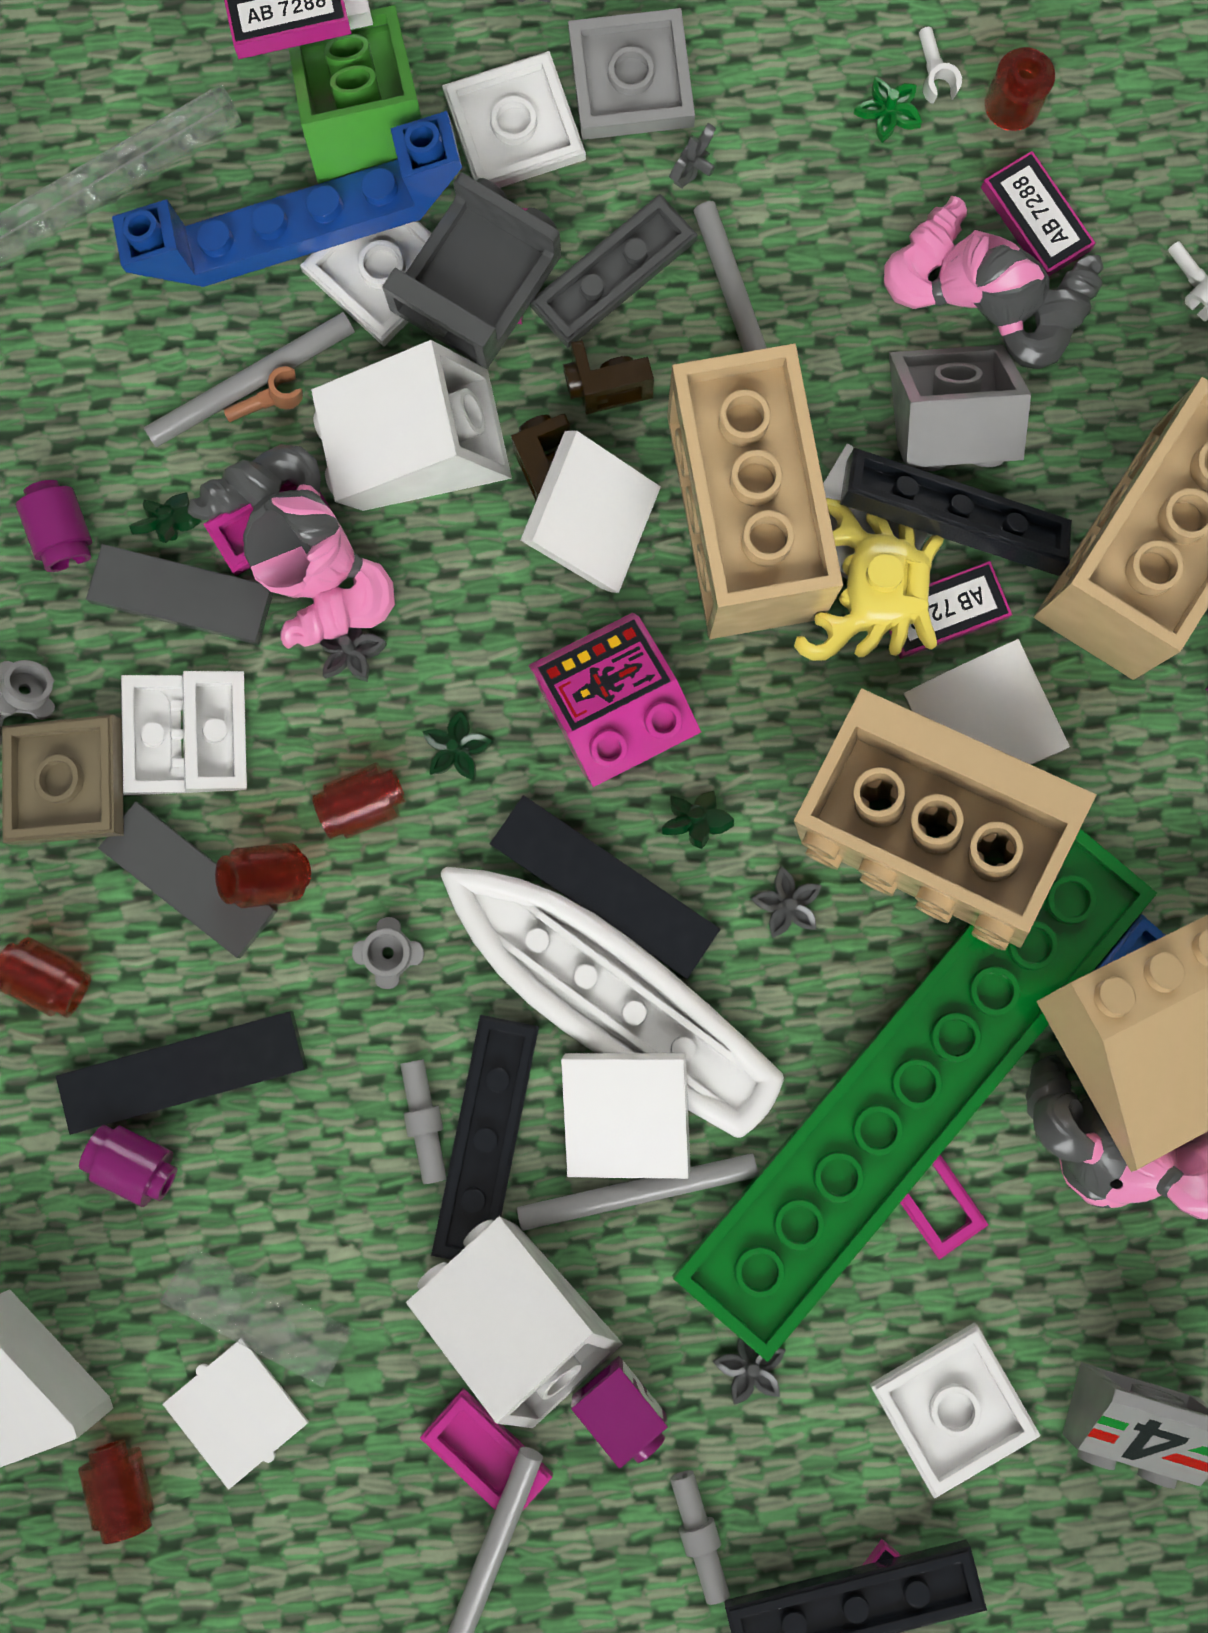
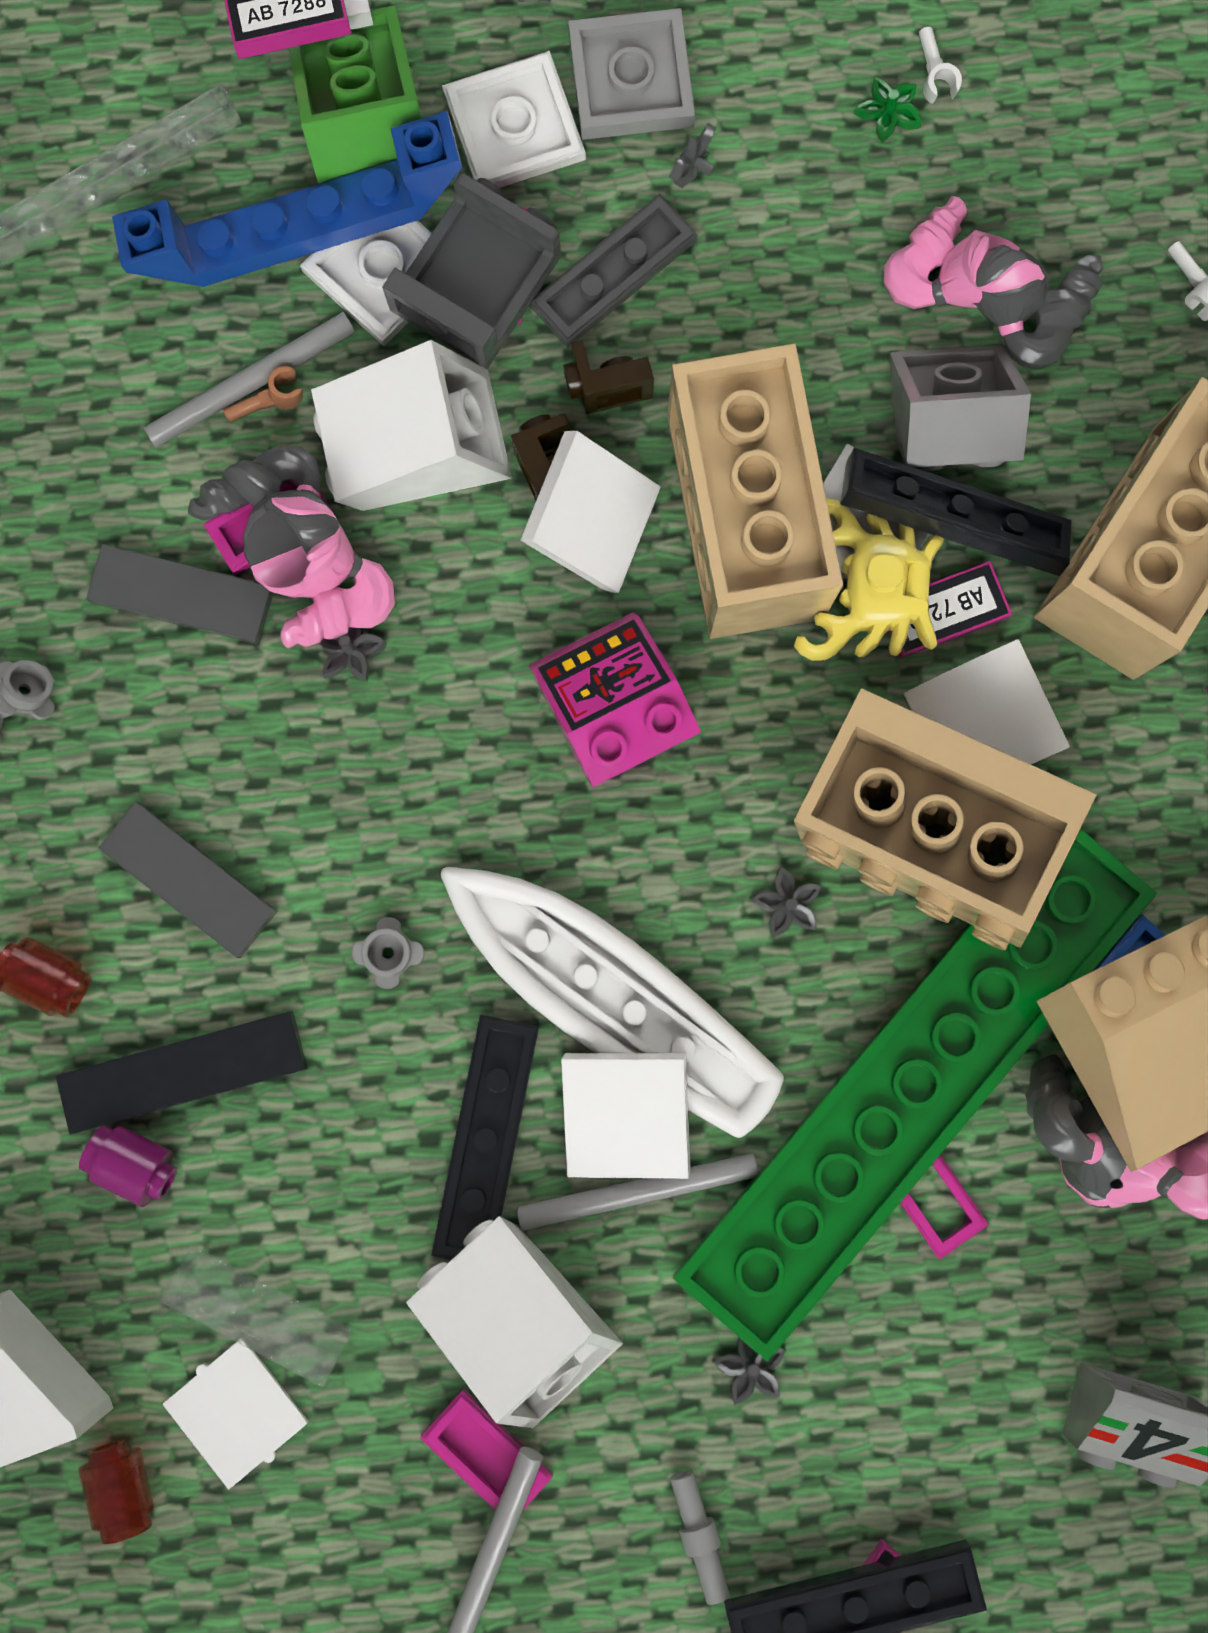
(54, 525): magenta brick -> none
(62, 780): dark tan plate -> none
(166, 518): dark green plant -> none
(210, 733): white slope -> none
(262, 875): clear red brick -> none
(359, 801): clear red brick -> none
(423, 1121): light grey bar -> none
(456, 747): dark green plant -> none
(605, 886): black tile -> none
(620, 1414): magenta brick -> none
(697, 819): dark green plant -> none
(729, 277): light grey bar -> none
(954, 1410): white tile -> none
(1019, 88): clear red brick -> none
(1037, 213): tile -> none

